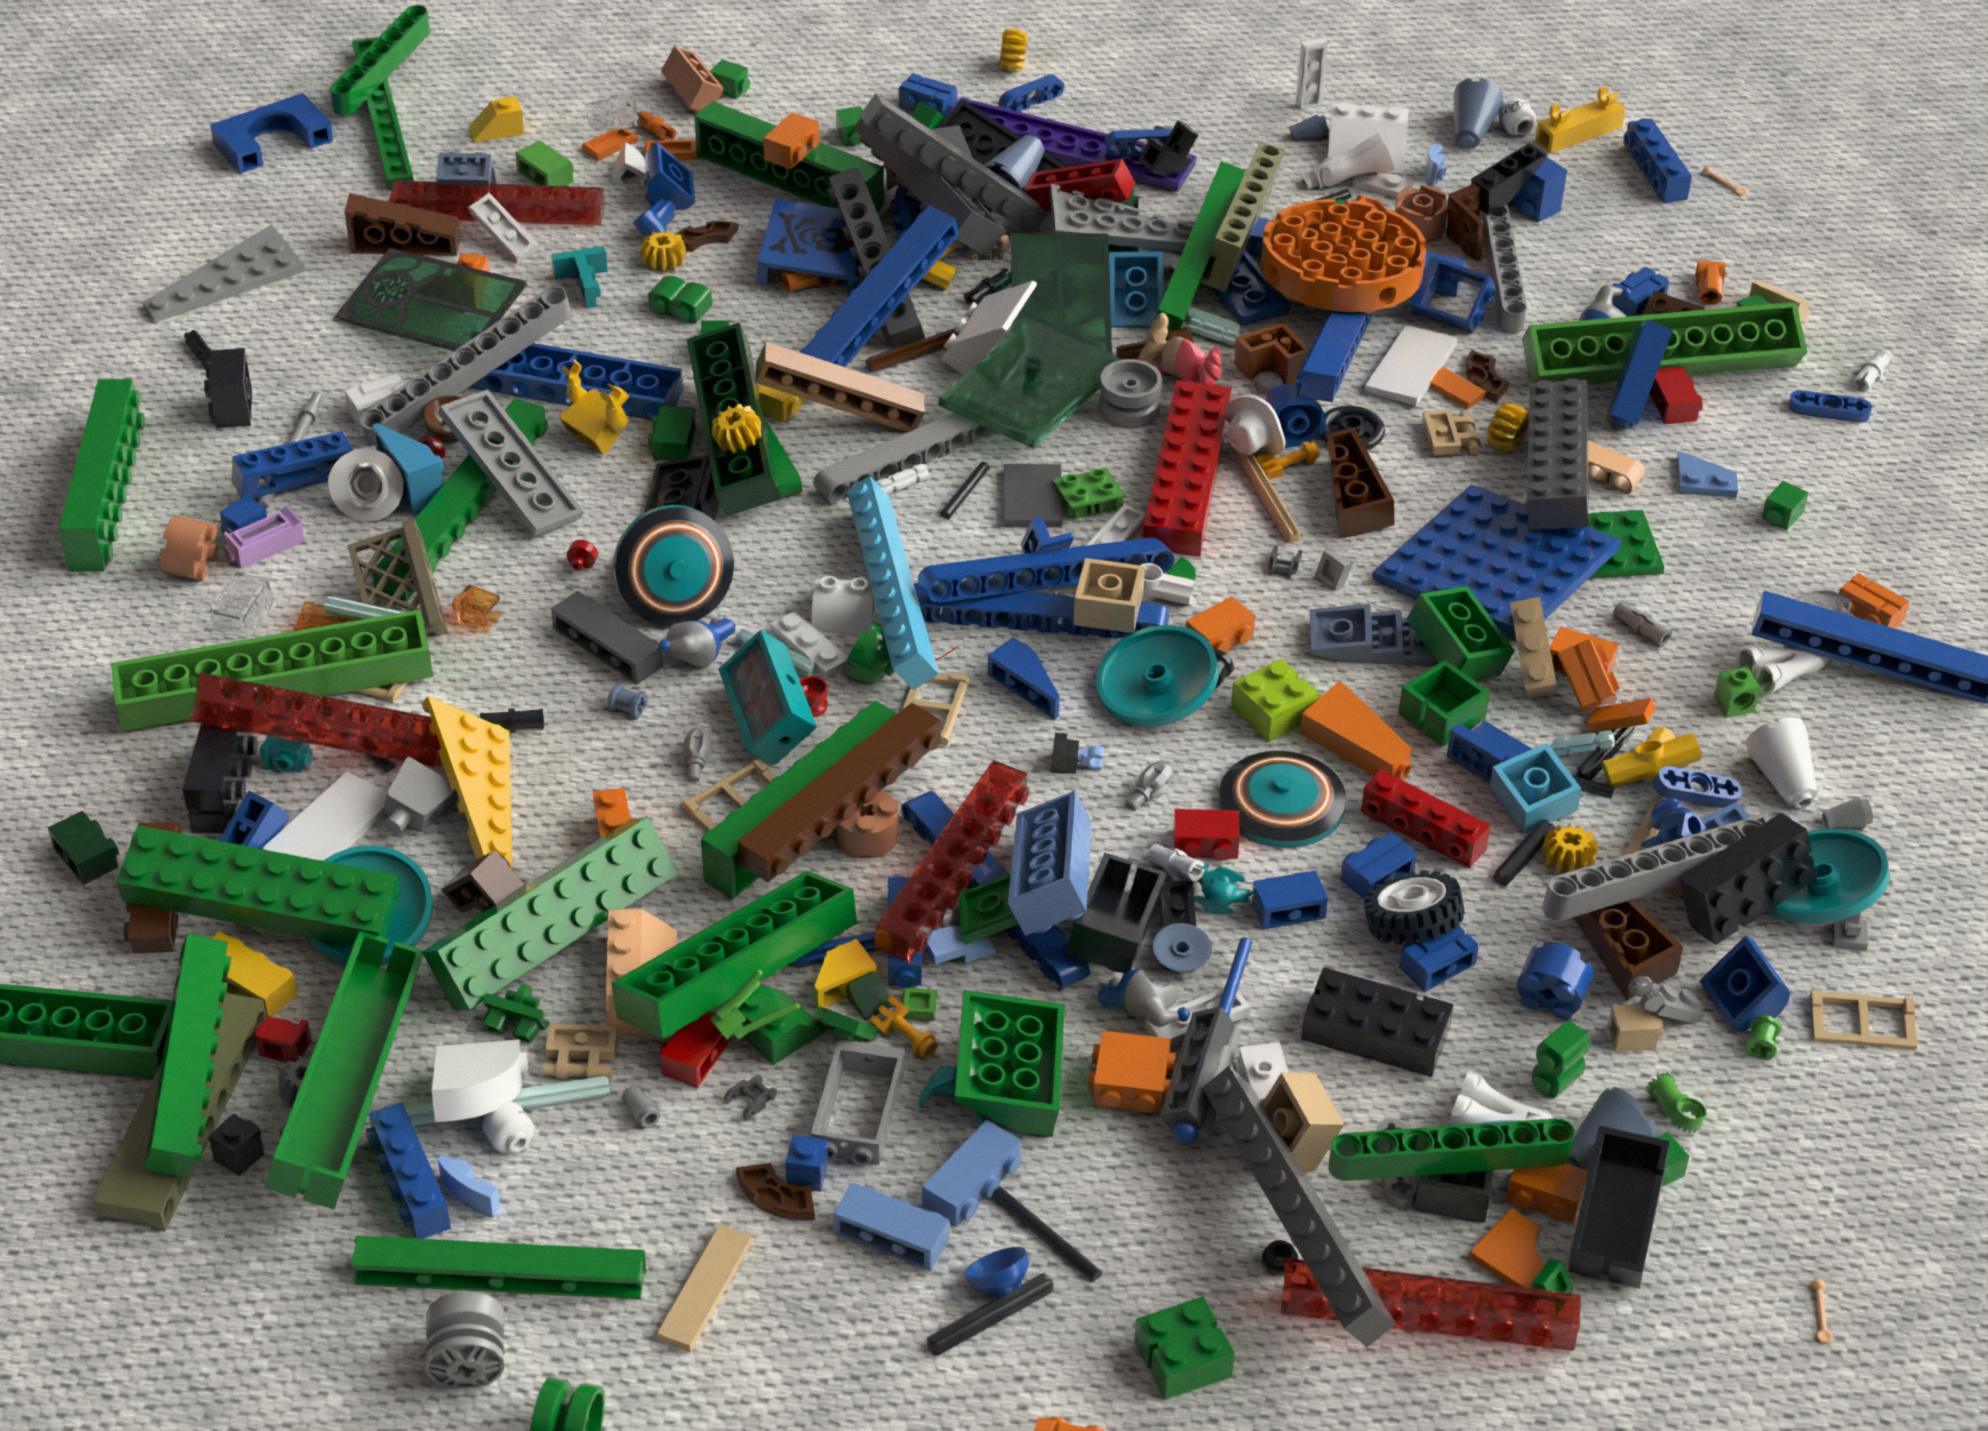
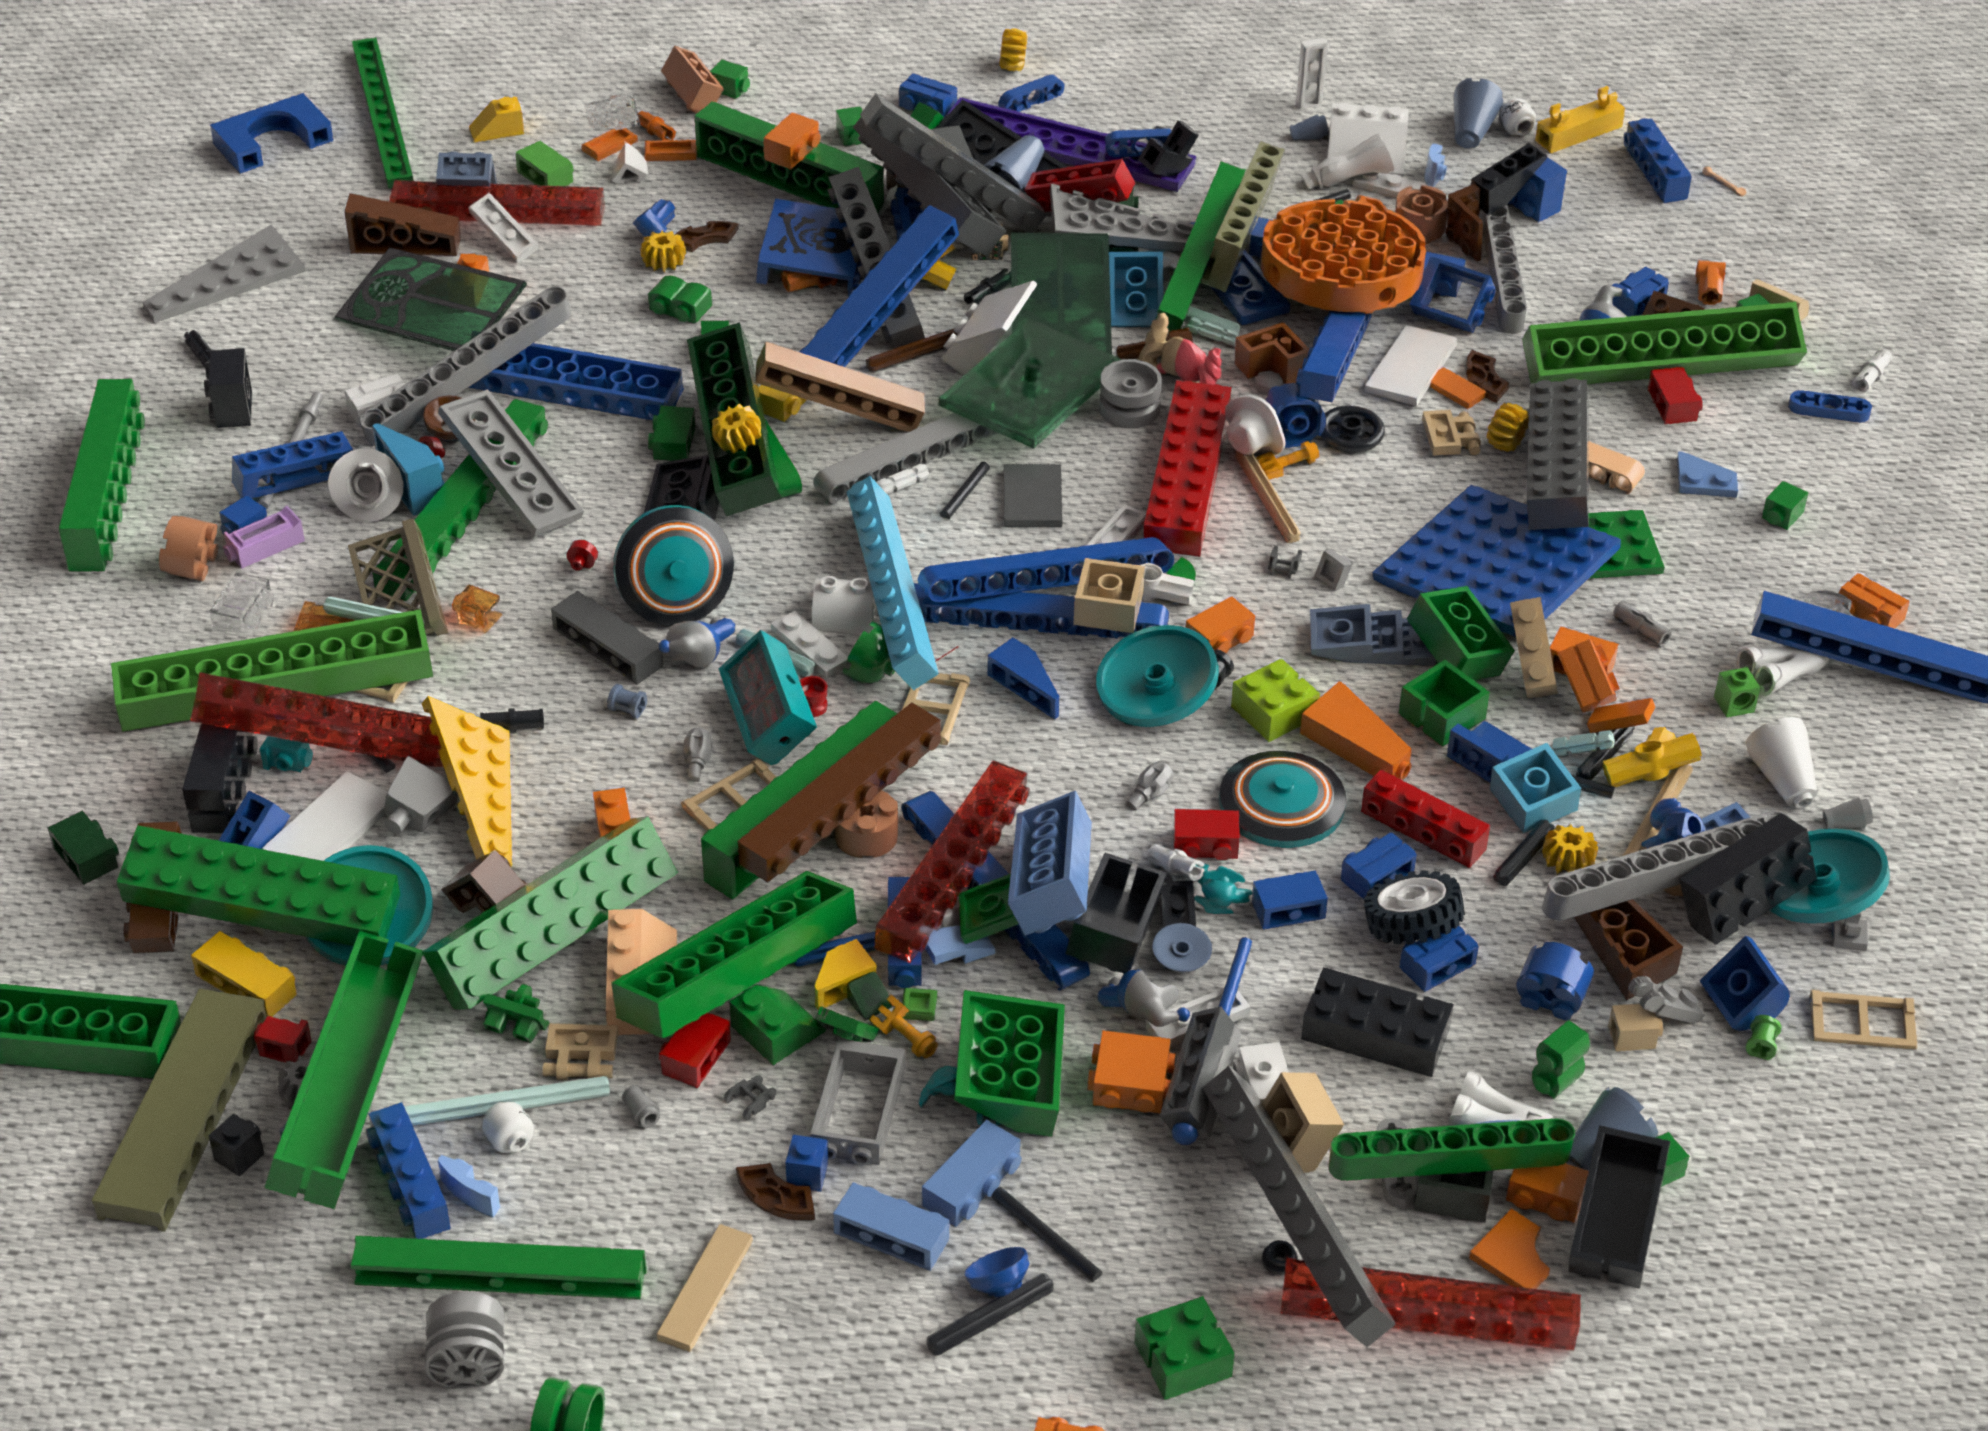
(186, 1057): green brick -> none
(379, 60): green beam -> none
(476, 1078): white brick -> none
(582, 265): teal bracket -> none
(595, 414): yellow torso -> none
(667, 179): blue brick -> none
(730, 1019): bright green plant -> none
(1038, 538): blue panel -> none
(1067, 754): pearl dark grey piece -> none
(1090, 489): bright green hinge -> none
(1358, 489): reddish brown wedge -> none
(1553, 1278): green plate -> none
(1638, 373): blue slope -> none
(1675, 1103): bright green connector -> none
(1676, 783): blue beam -> none
(1823, 1335): light nougat hinge -> none

